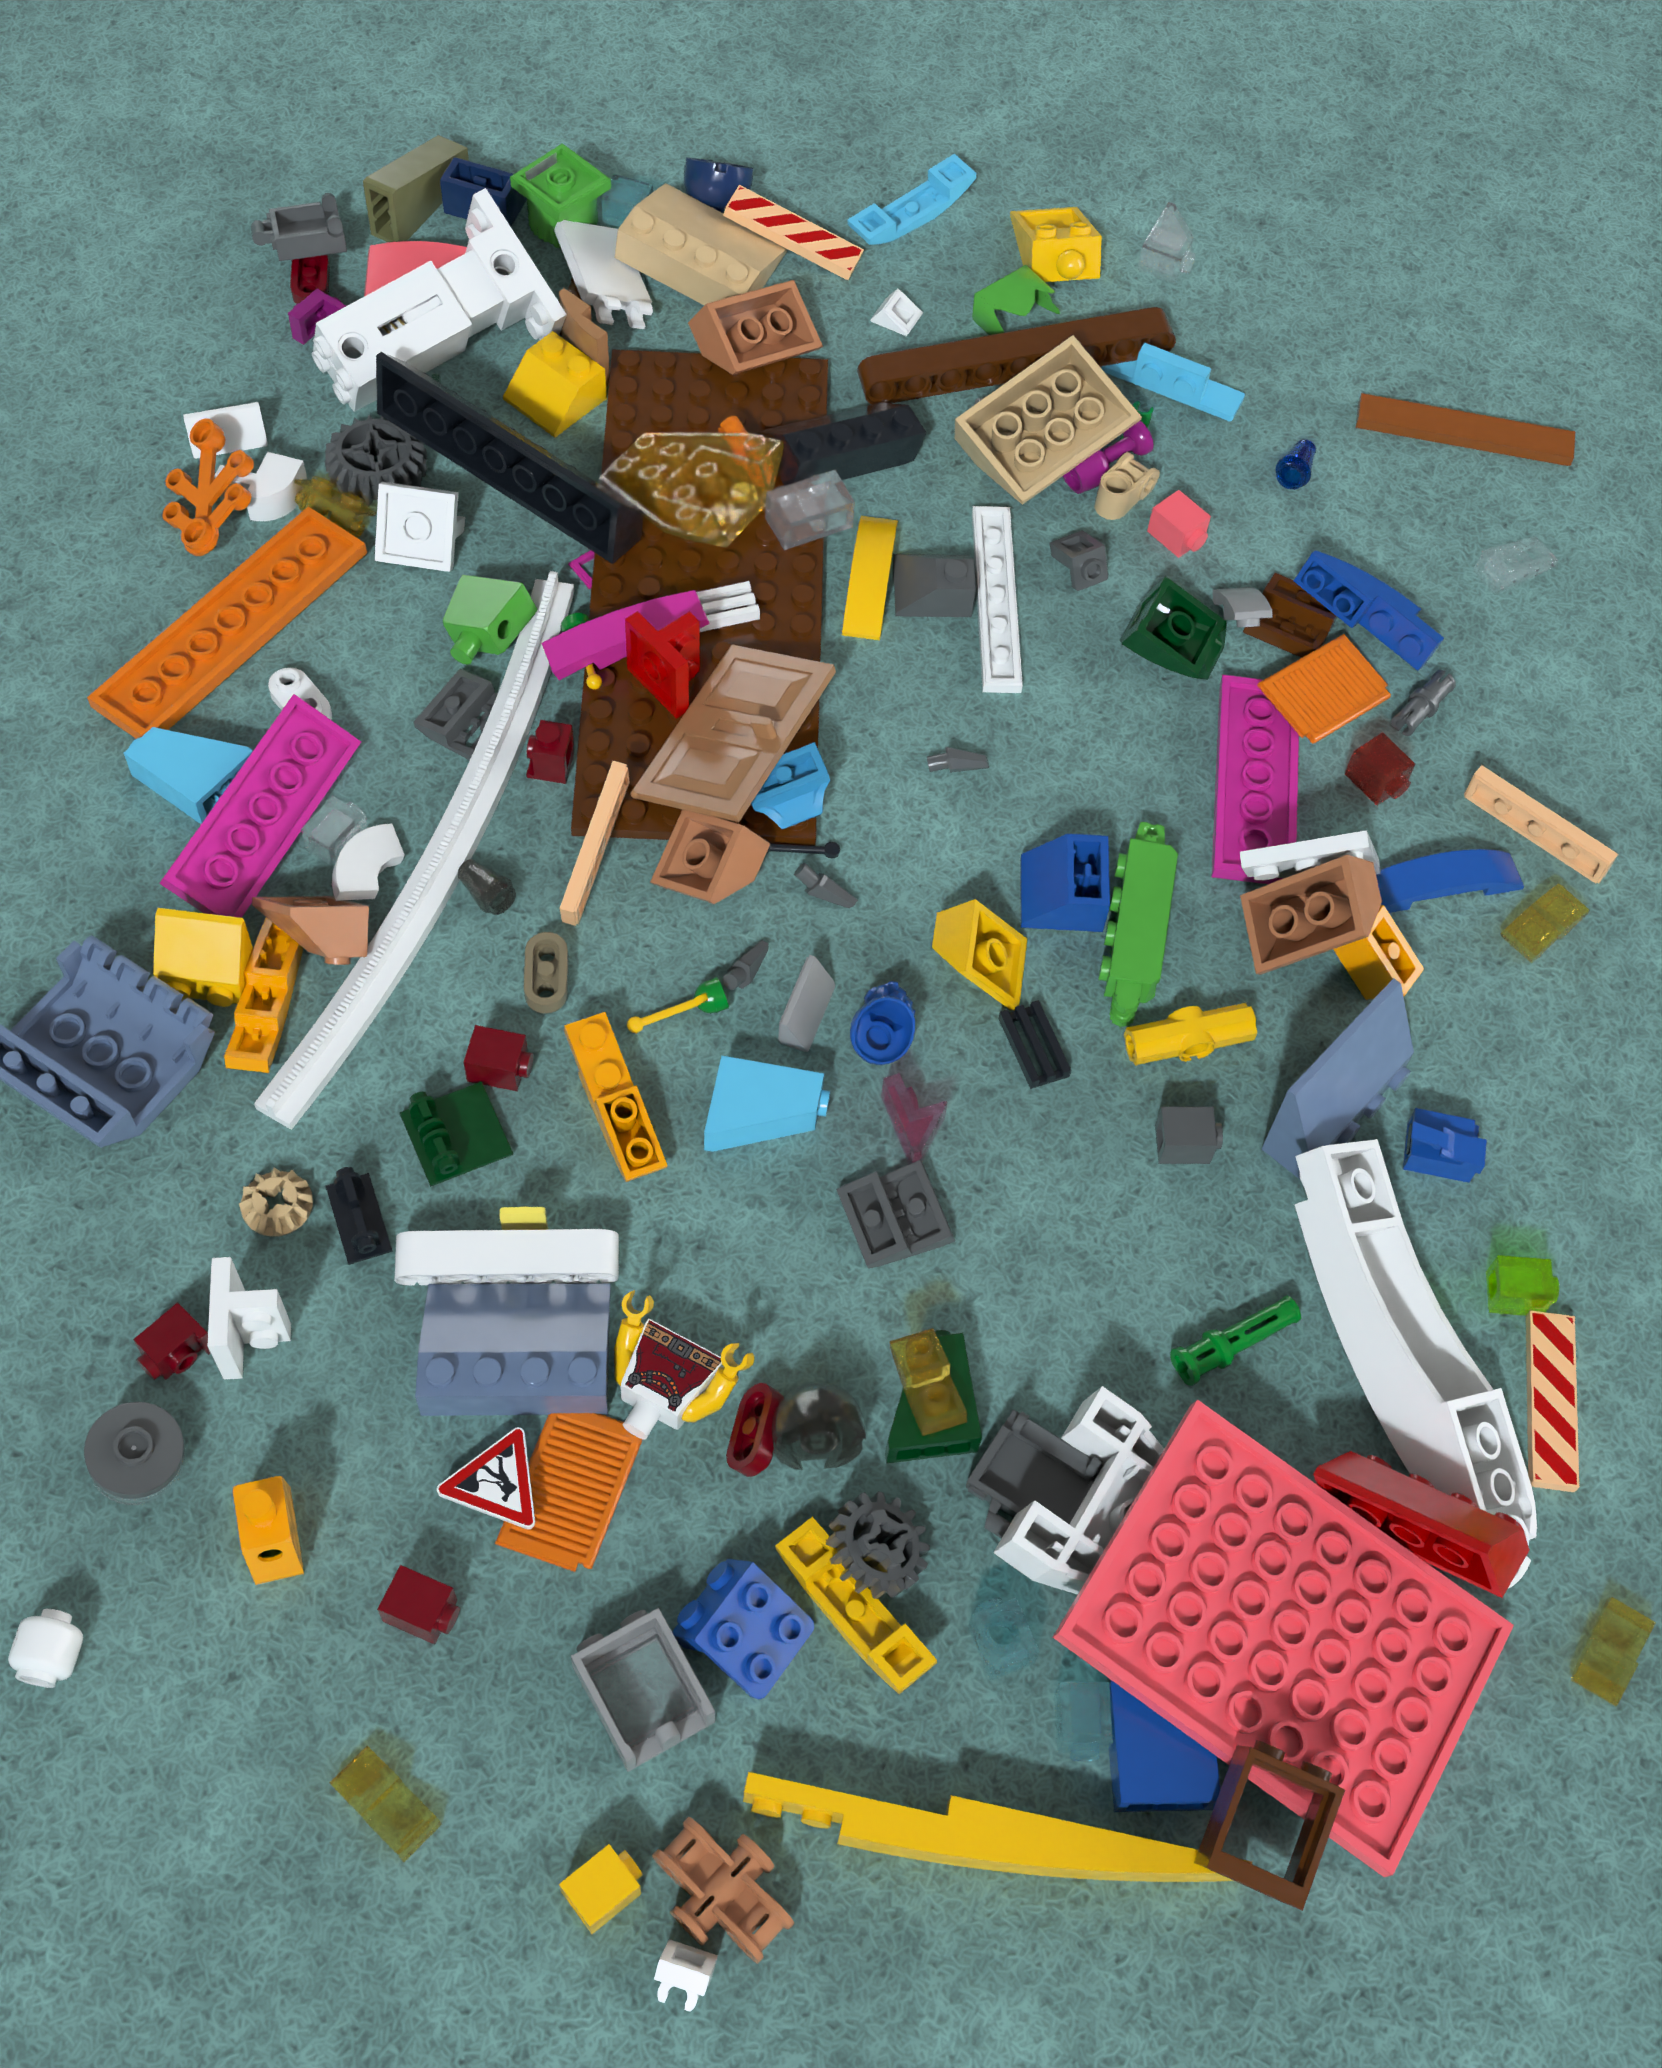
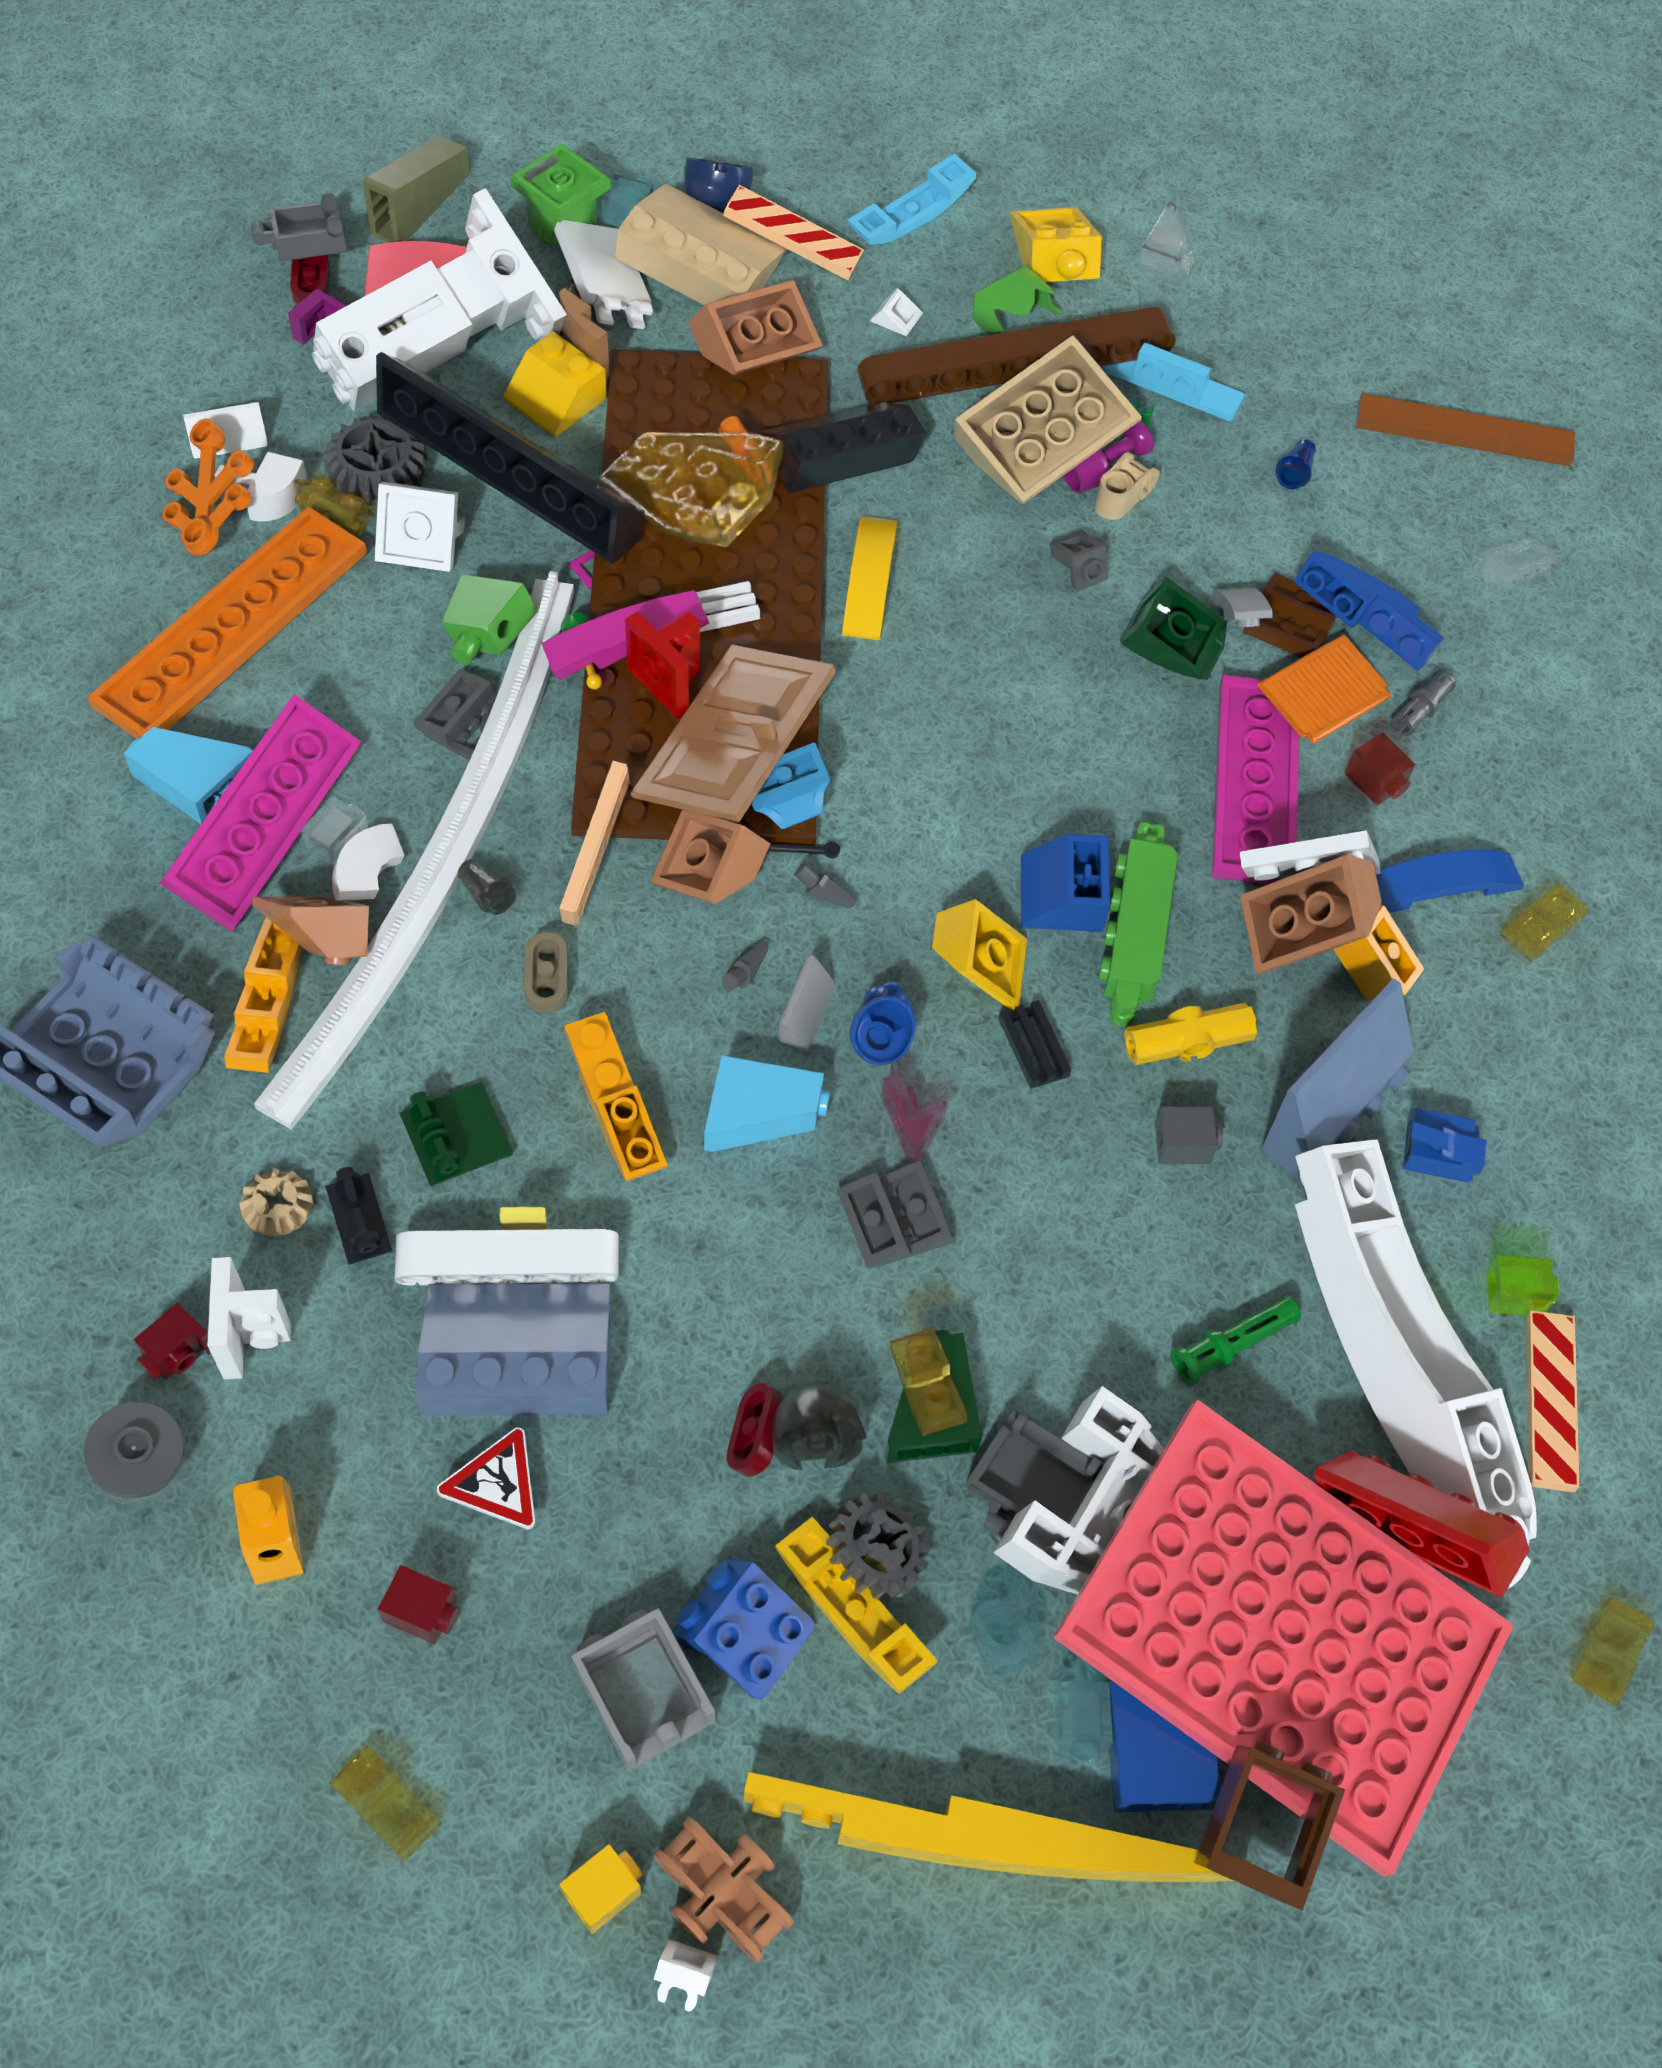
(45, 1648): white head -> none
(201, 954): yellow slope -> none
(301, 687): white plate -> none
(467, 178): dark blue slope -> none
(497, 1058): dark red brick -> none
(550, 752): dark red brick -> none
(574, 1487): orange window -> none
(668, 1374): torso -> none
(707, 998): hinge -> none
(809, 509): clear brick -> none
(933, 585): dark grey slope -> none
(957, 761): dark grey bar -> none
(996, 600): white tile -> none
(1179, 524): coral brick -> none
(1540, 825): light nougat tile -> none

